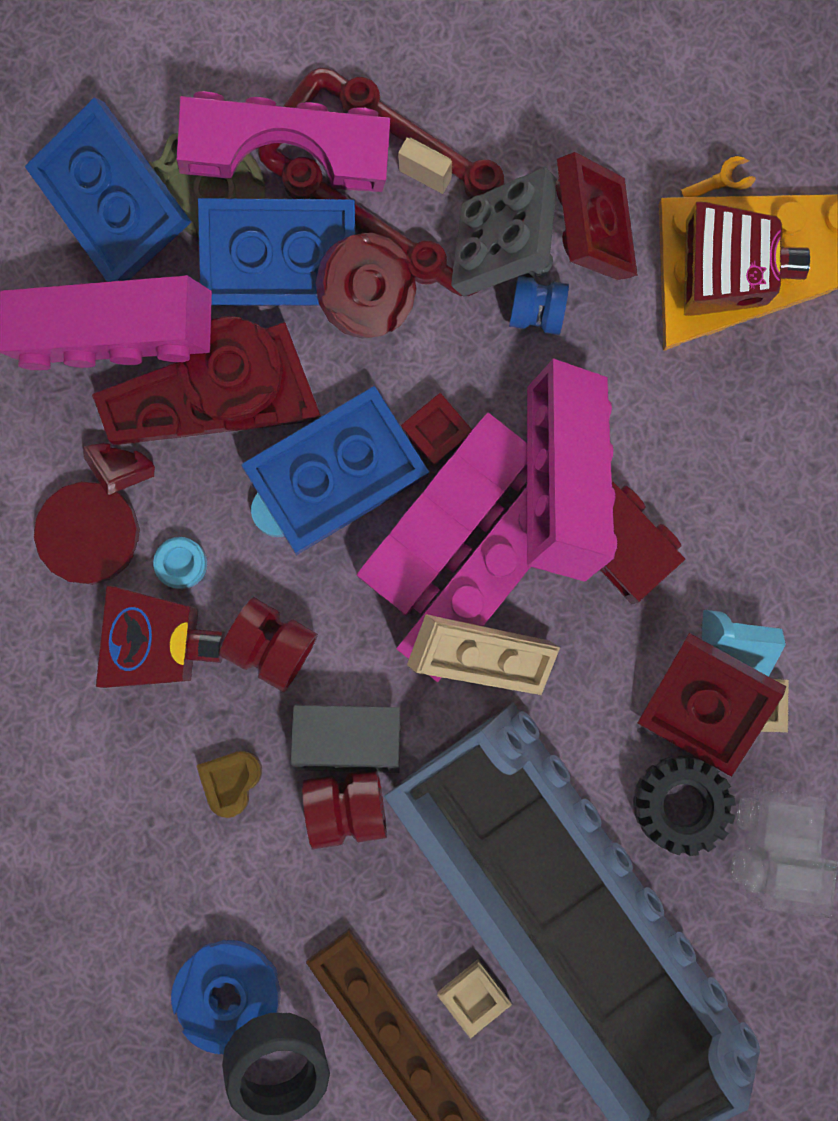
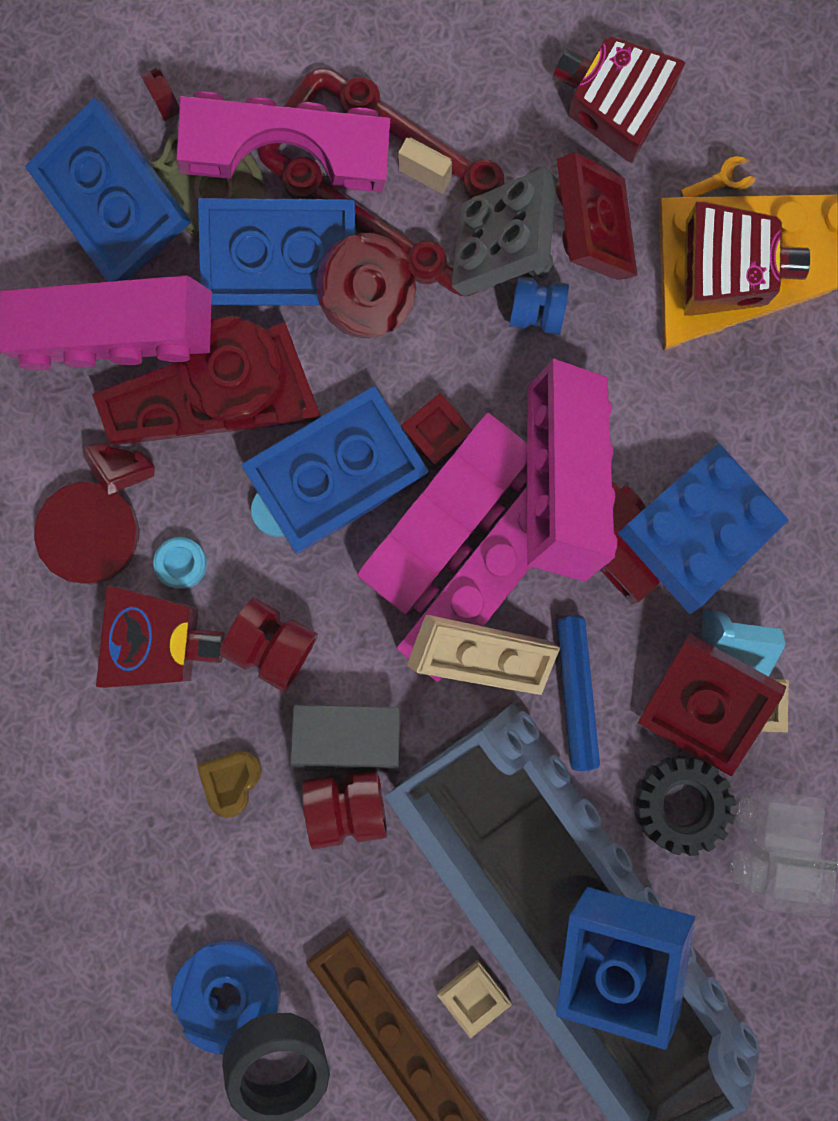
(161, 93): none -> dark red tile
(578, 693): none -> blue axle
(619, 91): none -> dark red torso
(625, 967): none -> blue brick
(703, 528): none -> blue plate

